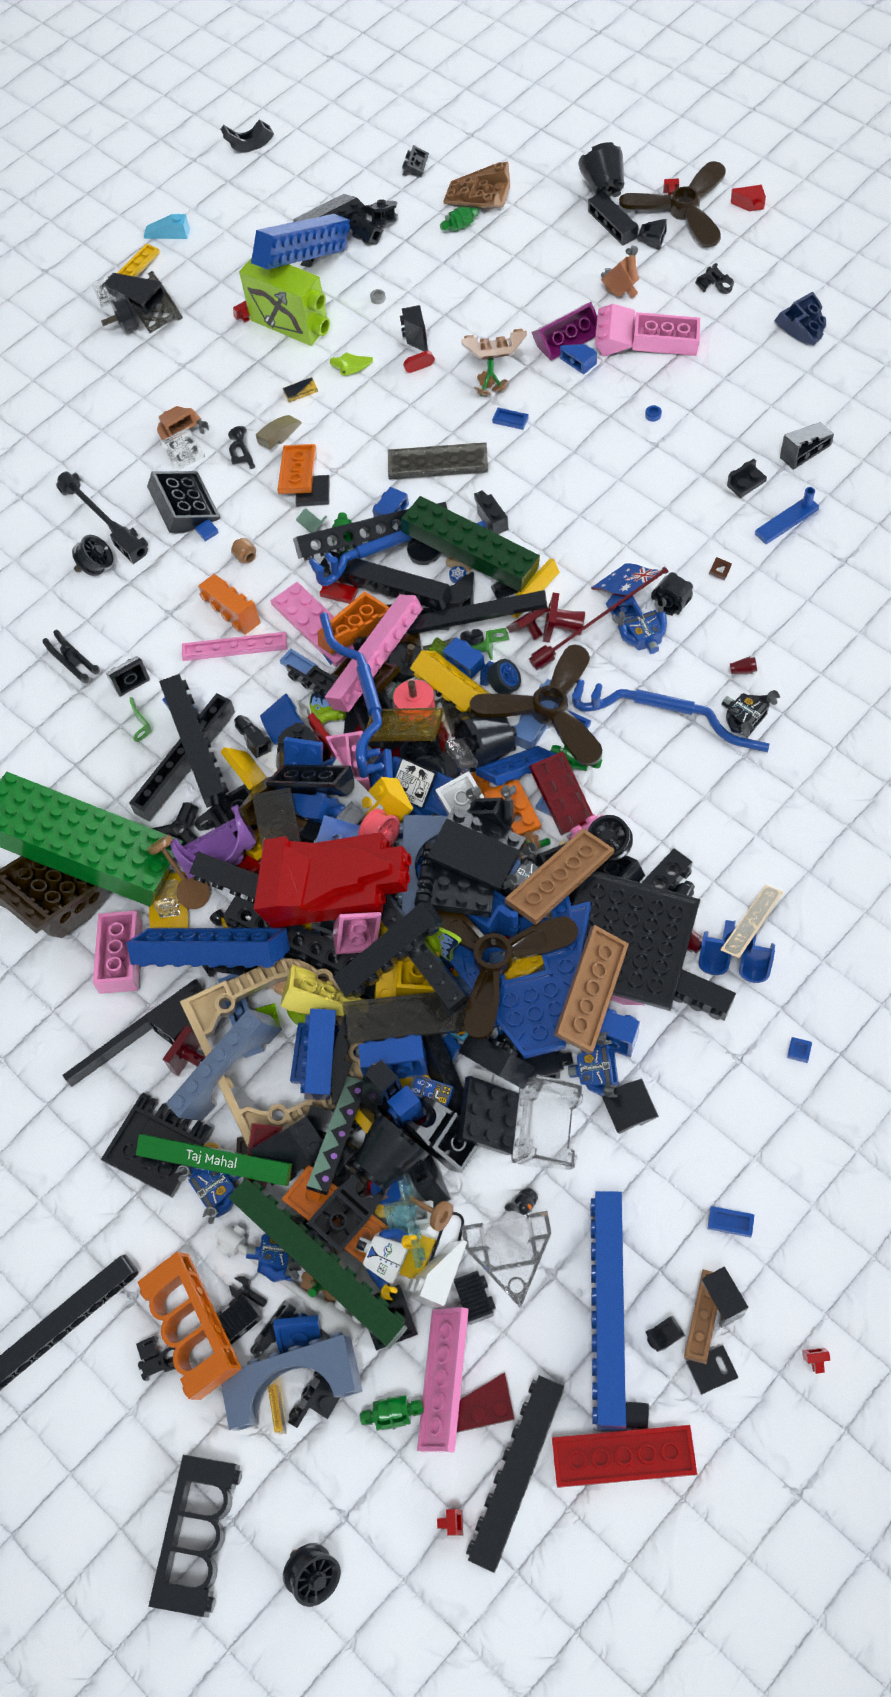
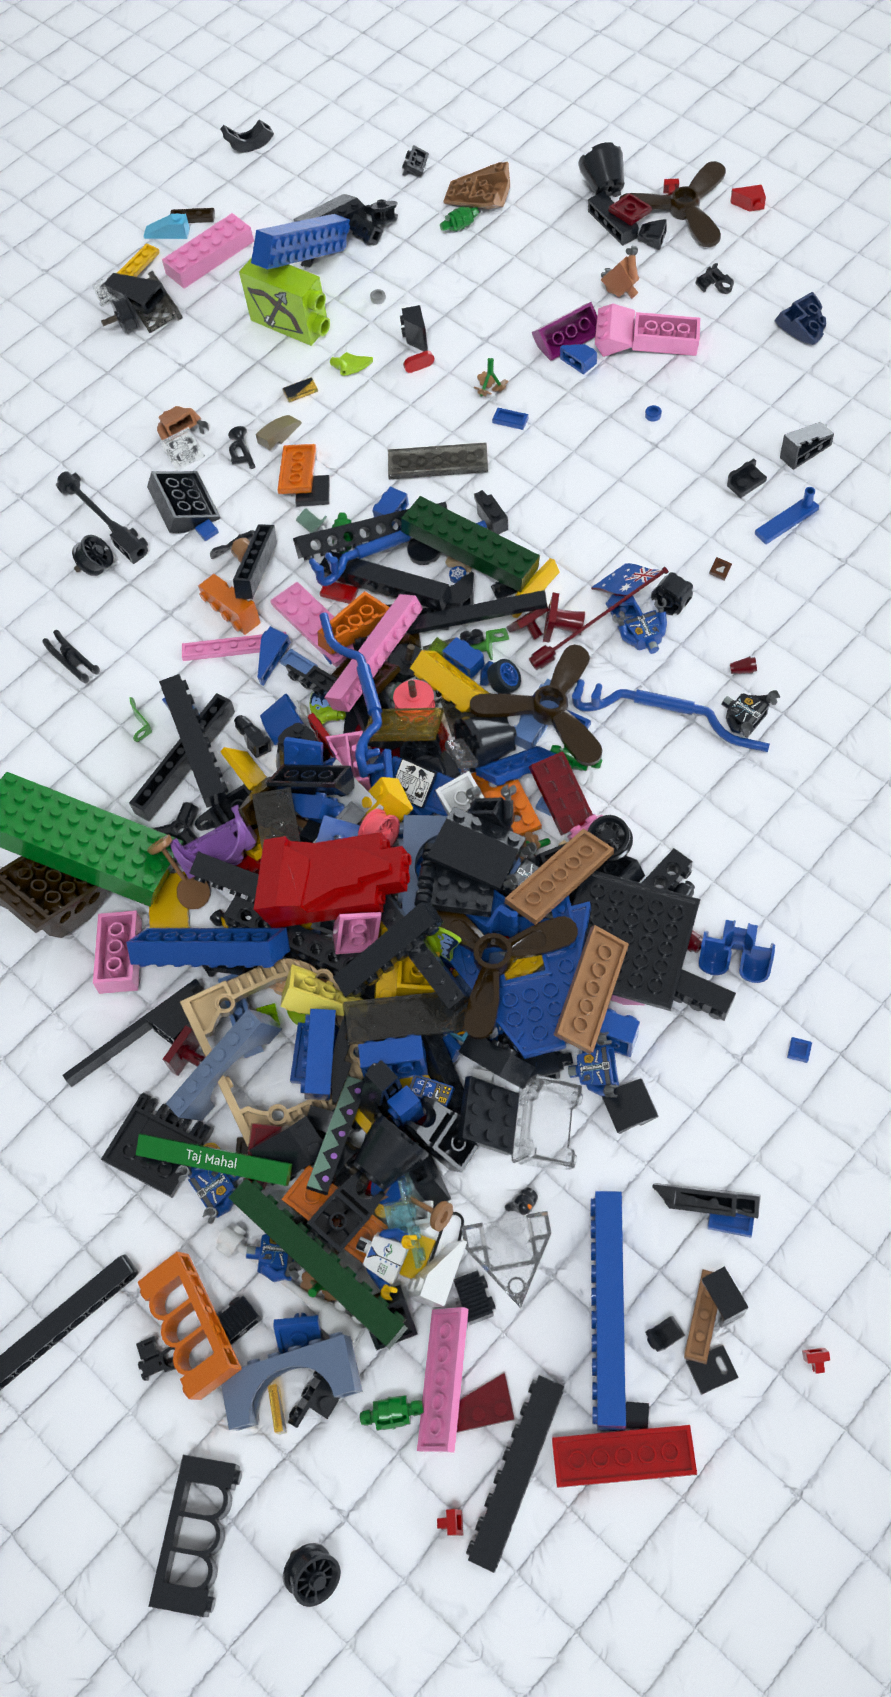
(128, 676): black slope -> none
(168, 902): clear bracket -> none
(196, 215): none -> dark brown tile
(208, 250): none -> bright pink brick
(217, 551): none -> black piece
(241, 311): red tile -> none
(249, 1293): black bar -> none
(254, 561): none -> black brick
(267, 1334): black hinge -> none
(272, 648): none -> blue slope
(495, 348): wedge -> none
(630, 209): none -> dark red tile
(709, 1200): none -> black wedge
(752, 921): sticker -> none

